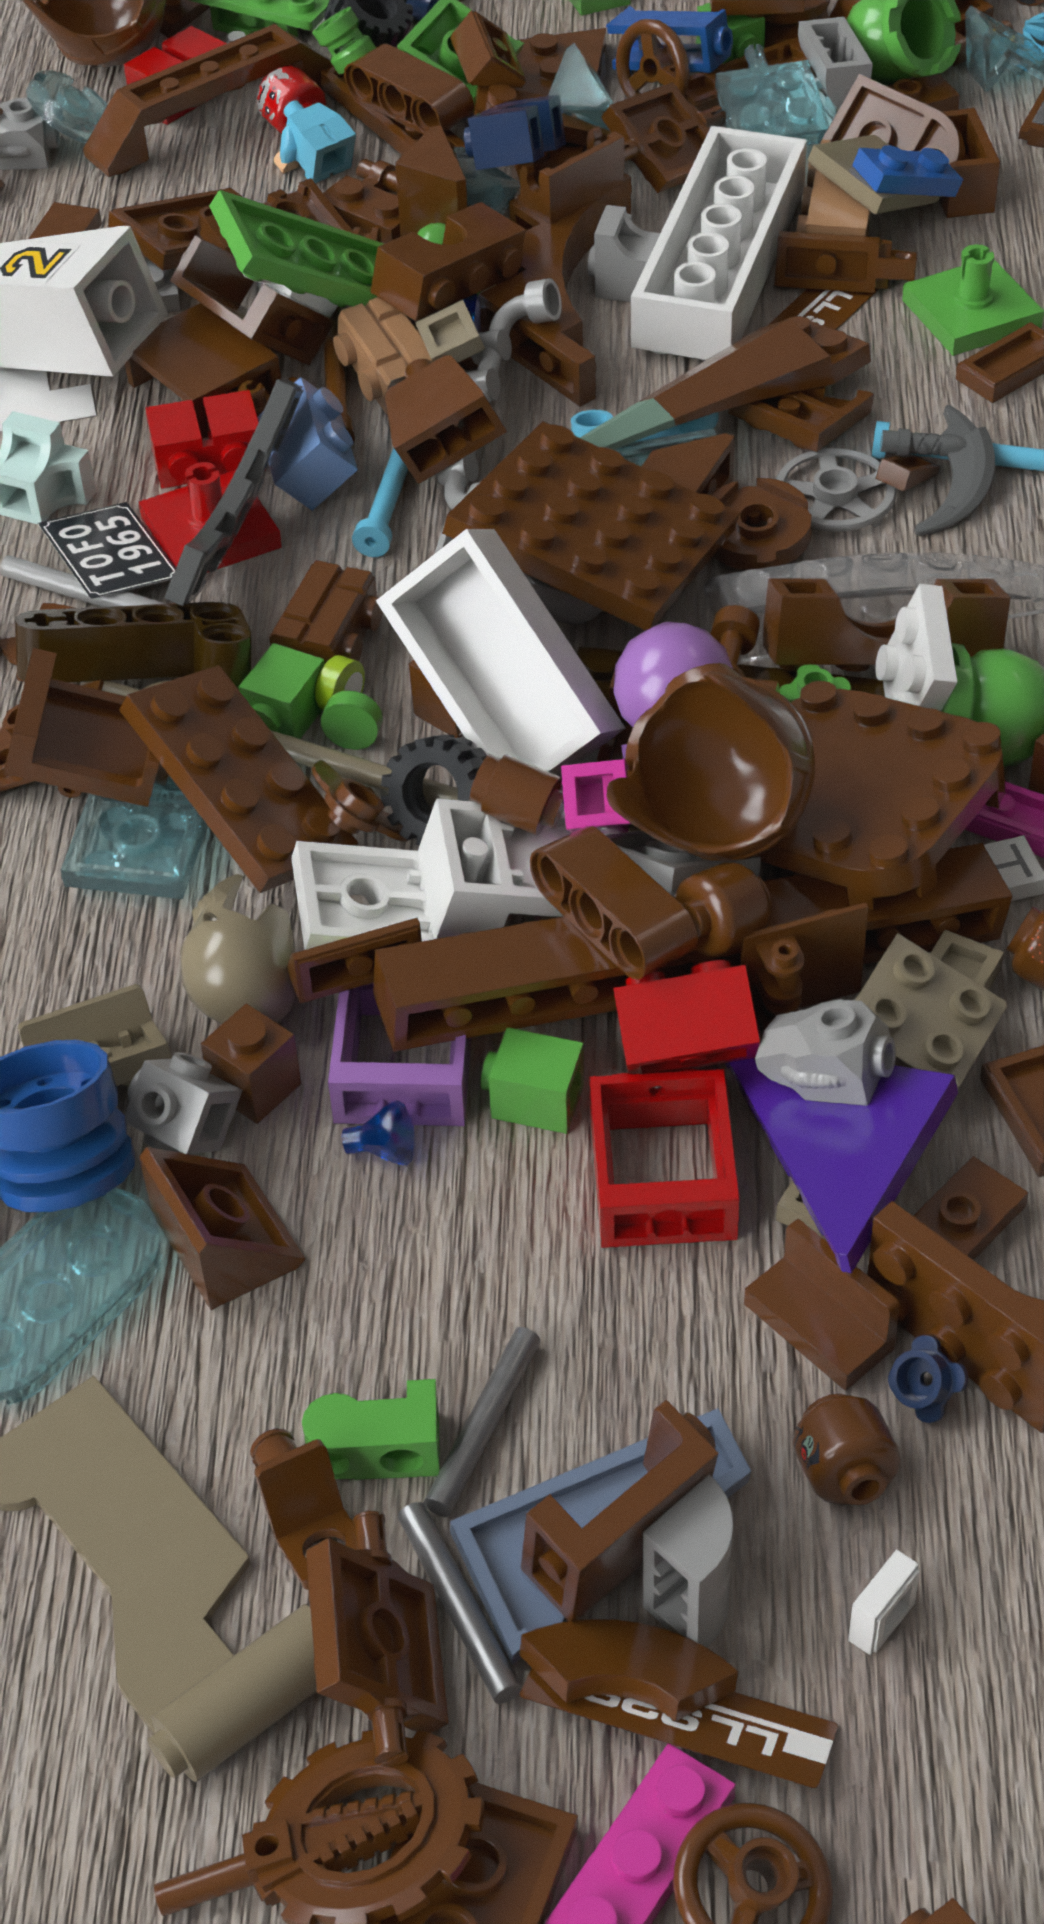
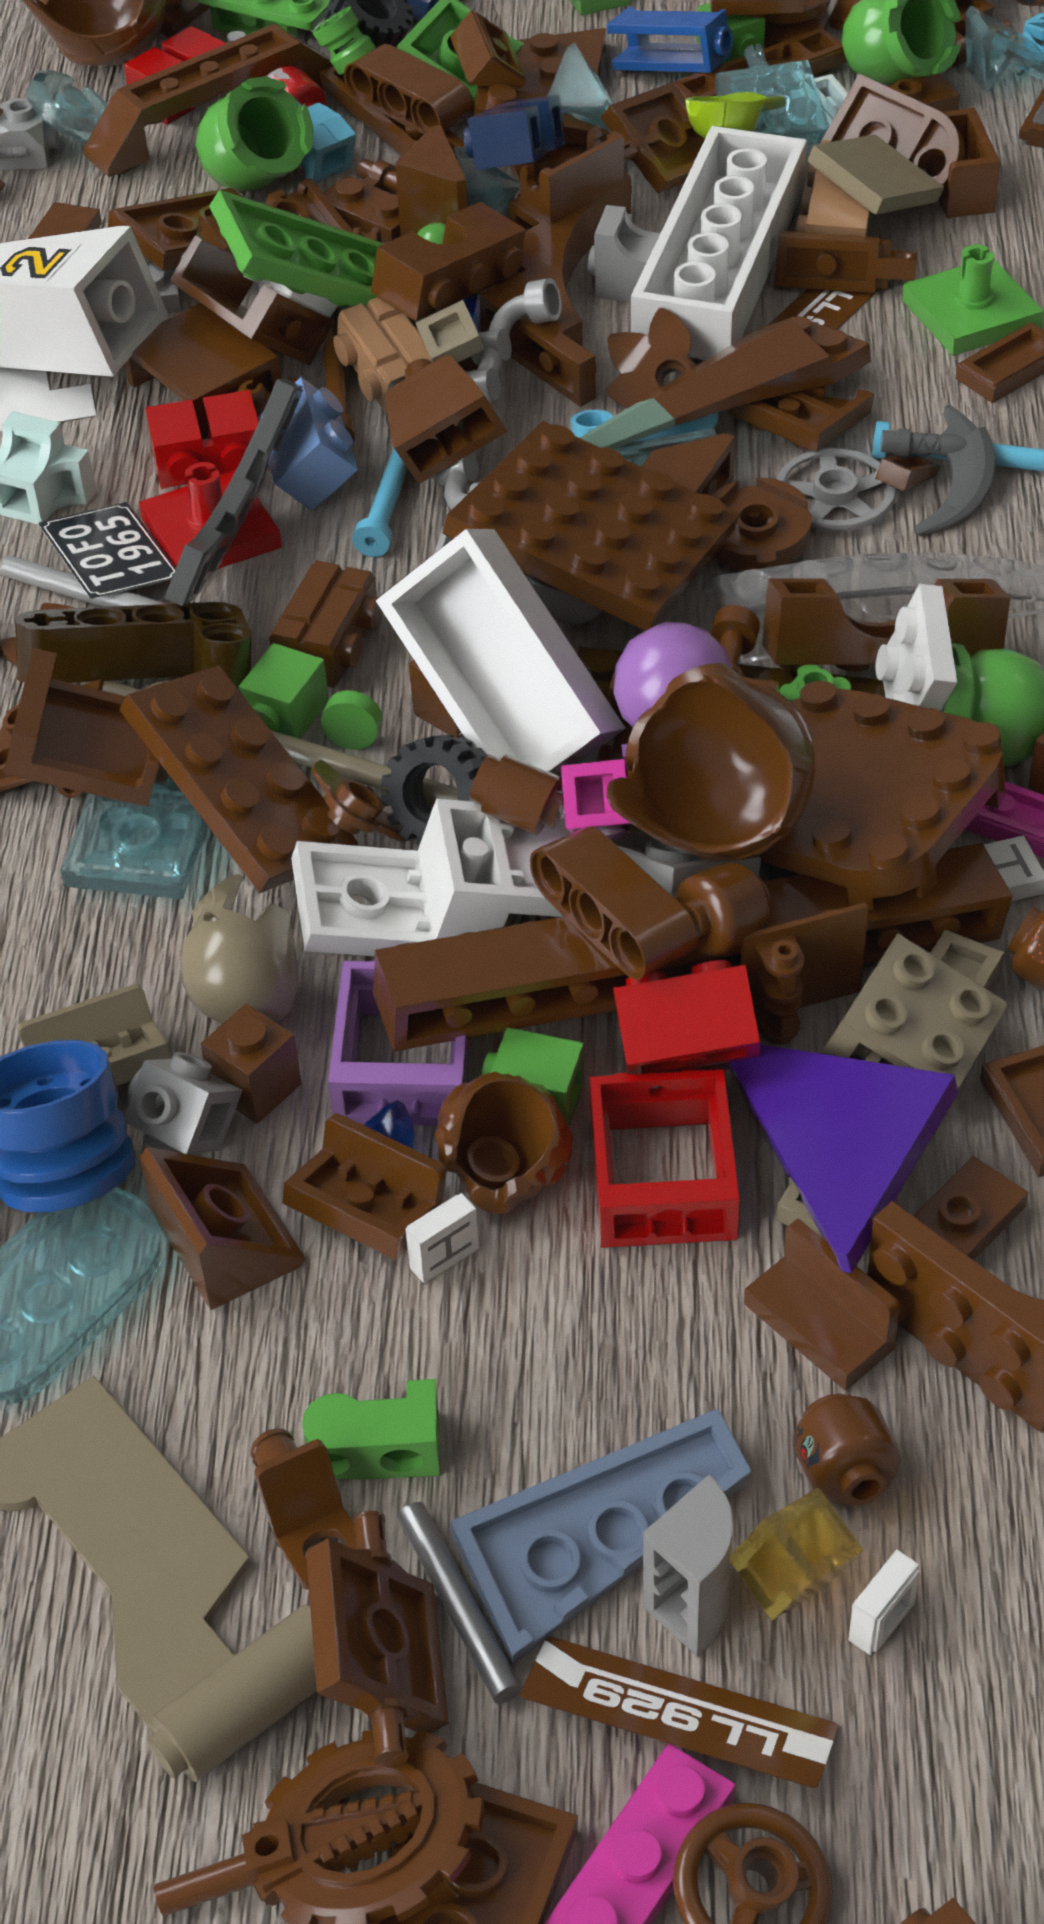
(254, 135): none -> bright green tile
(337, 676): lime tile -> none
(345, 962): reddish brown slope -> none
(366, 1186): none -> reddish brown bracket
(442, 1237): none -> white tile
(482, 1422): flat silver bar -> none
(503, 1140): none -> reddish brown hair
(585, 1563): reddish brown panel -> none
(628, 1662): reddish brown tile -> none
(648, 358): none -> reddish brown plate
(659, 62): reddish brown piece -> none
(729, 111): none -> lime piece
(795, 1553): none -> clear yellow brick
(828, 1052): light grey hand -> none
(834, 55): light grey brick -> none
(907, 172): blue plate -> none
(908, 1384): dark blue plate -> none

